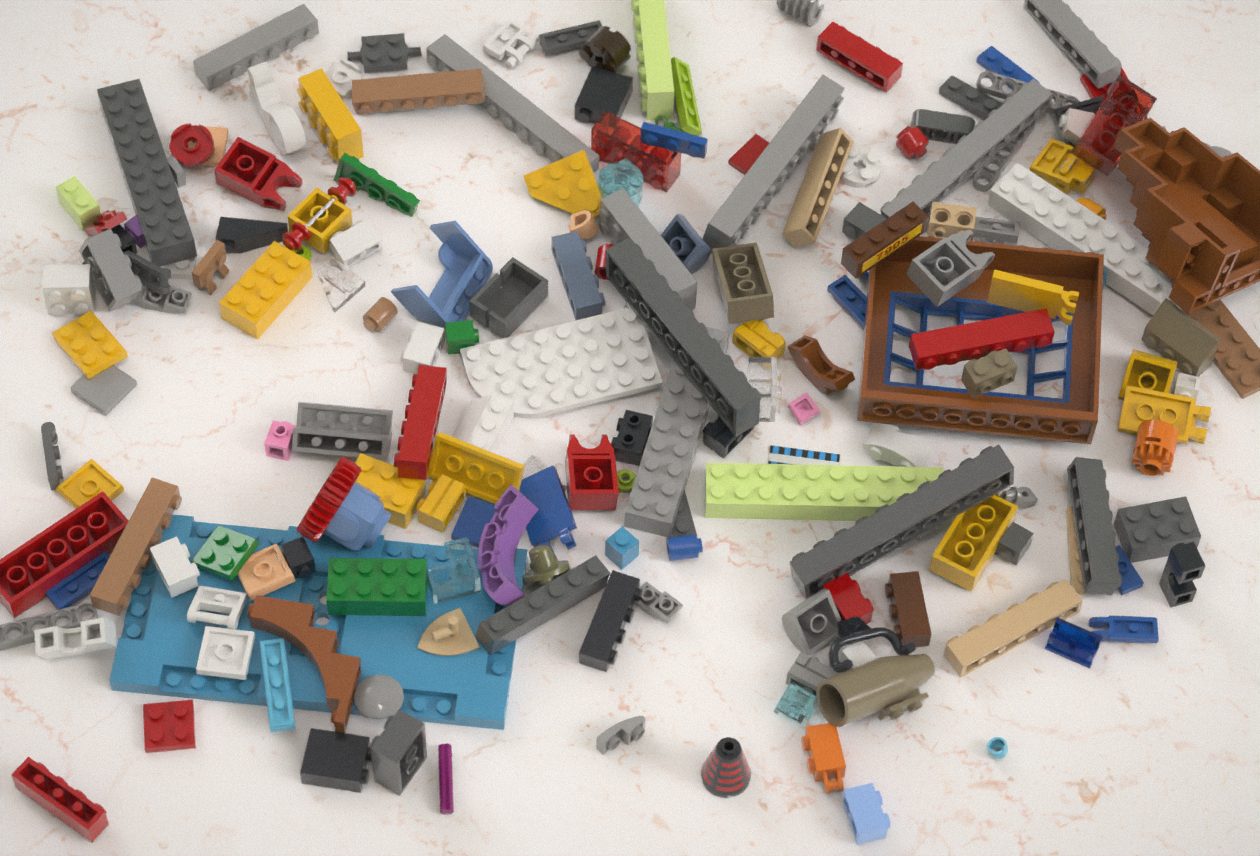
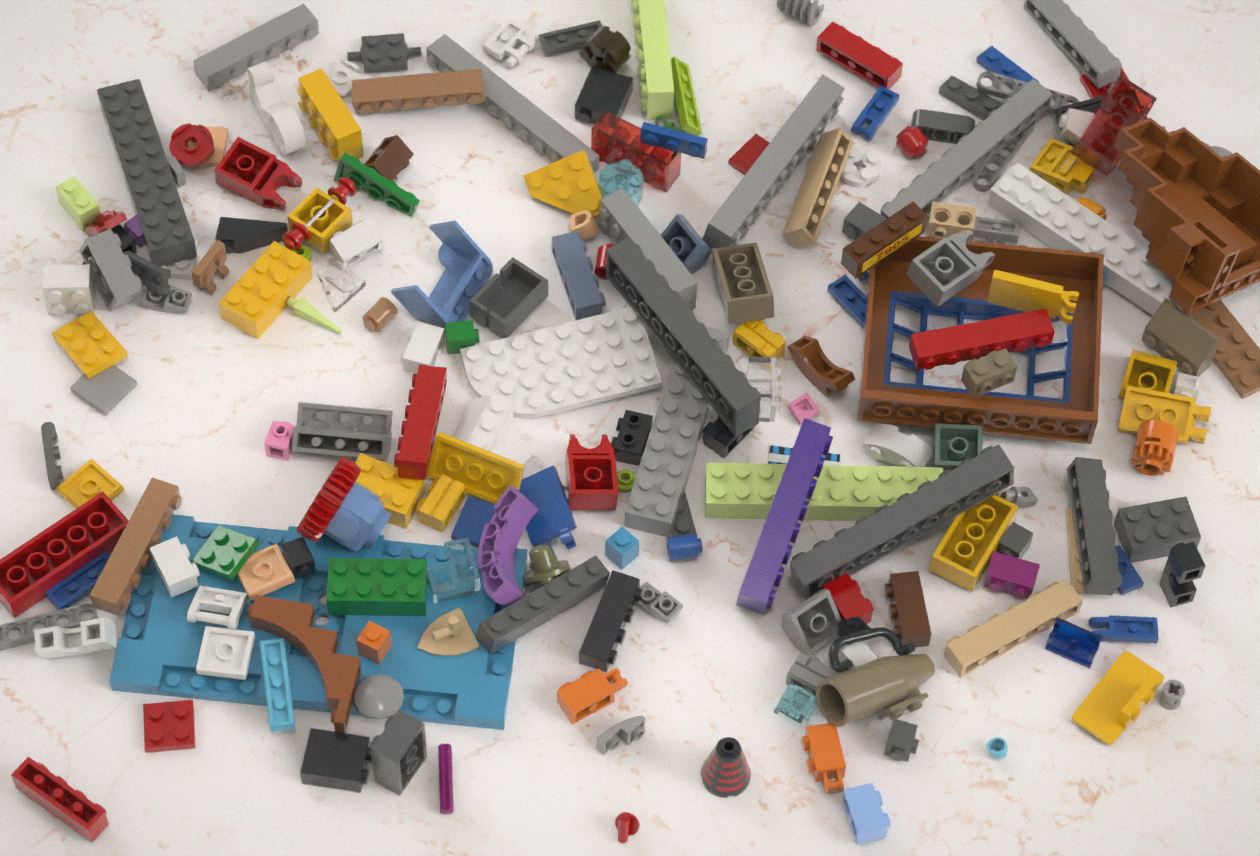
(305, 310): none -> yellowish green piece
(374, 642): none -> orange brick
(390, 157): none -> reddish brown brick
(589, 693): none -> orange brick
(627, 825): none -> red plate
(786, 510): none -> dark purple brick
(875, 112): none -> blue plate
(901, 741): none -> dark grey brick
(956, 443): none -> sand green brick
(1011, 575): none -> magenta brick
(1118, 698): none -> yellow bracket
(1172, 694): none -> light grey bush

